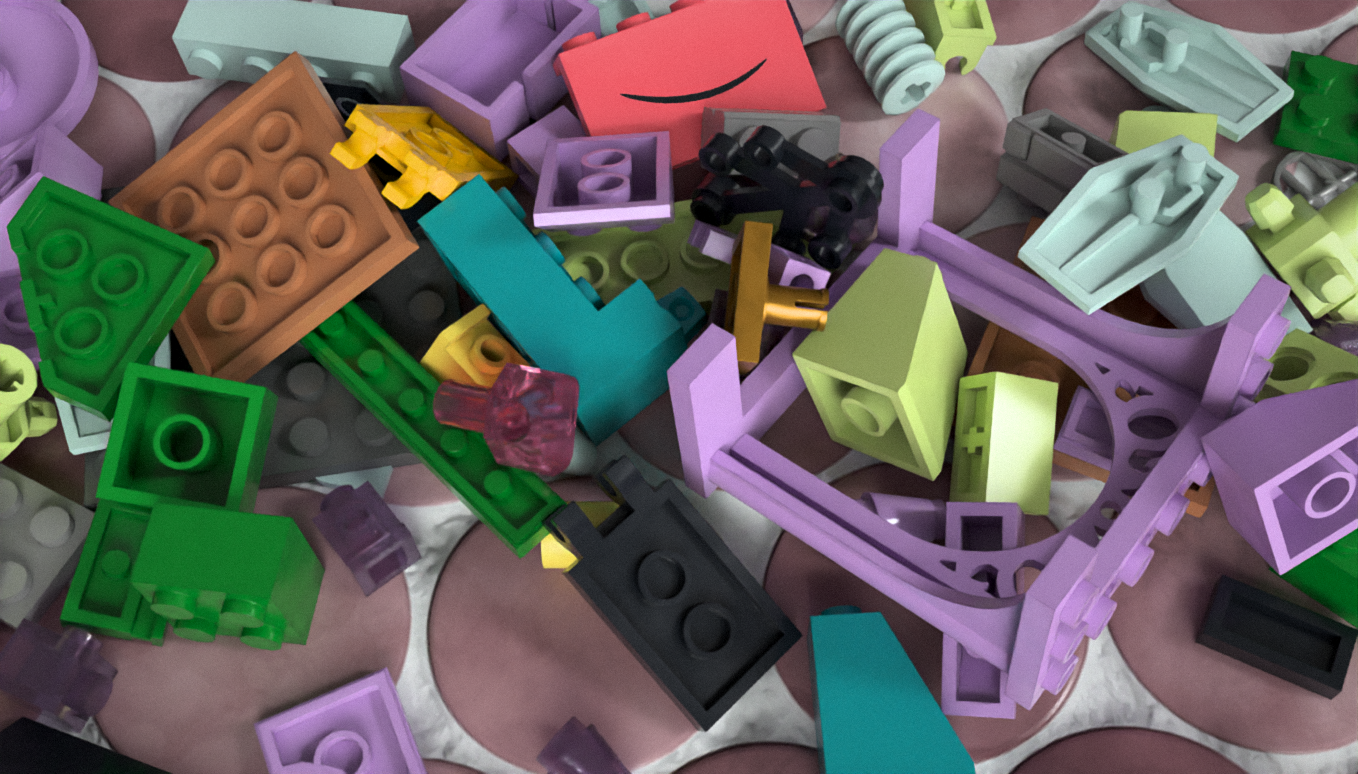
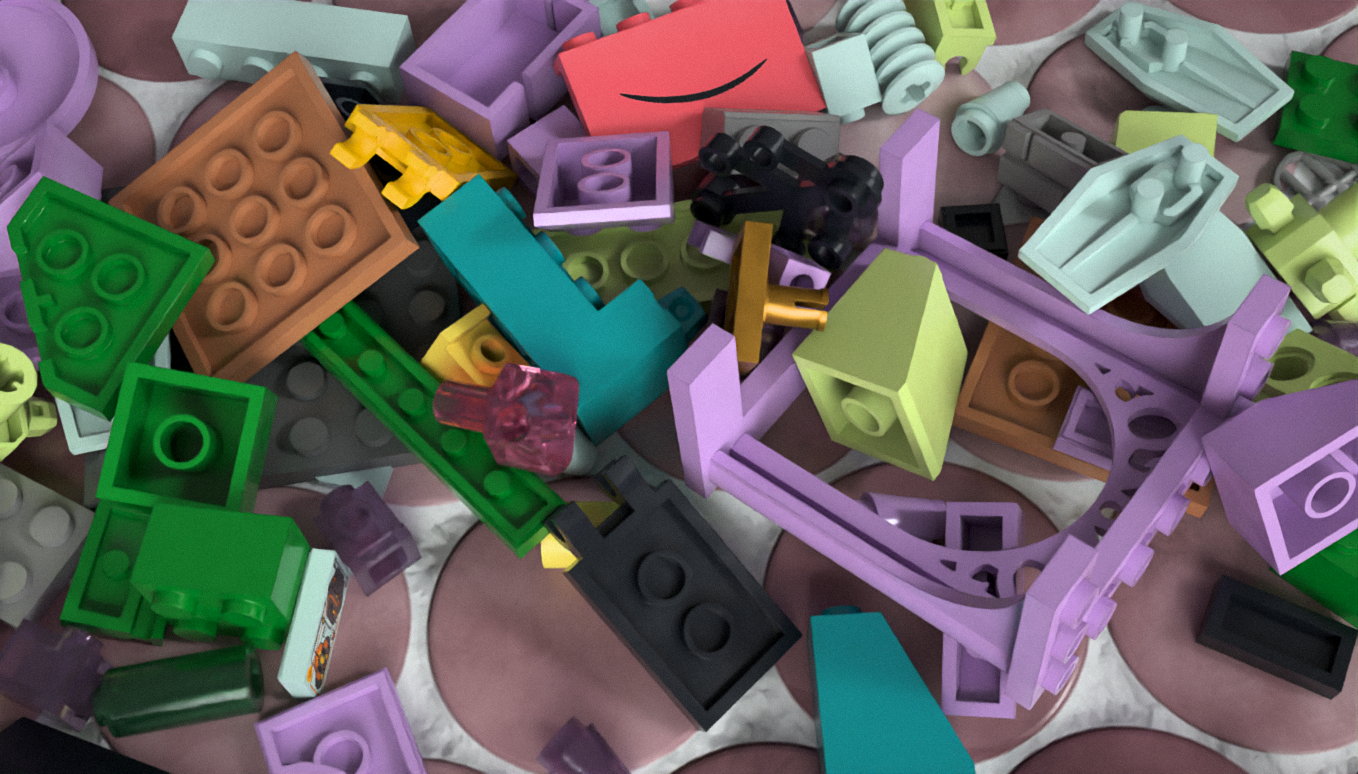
(180, 691): none -> clear green brick
(314, 625): none -> light aqua tile
(844, 74): none -> light aqua brick
(977, 224): none -> black tile
(988, 117): none -> light aqua cone
(1004, 441): yellowish green hinge -> none

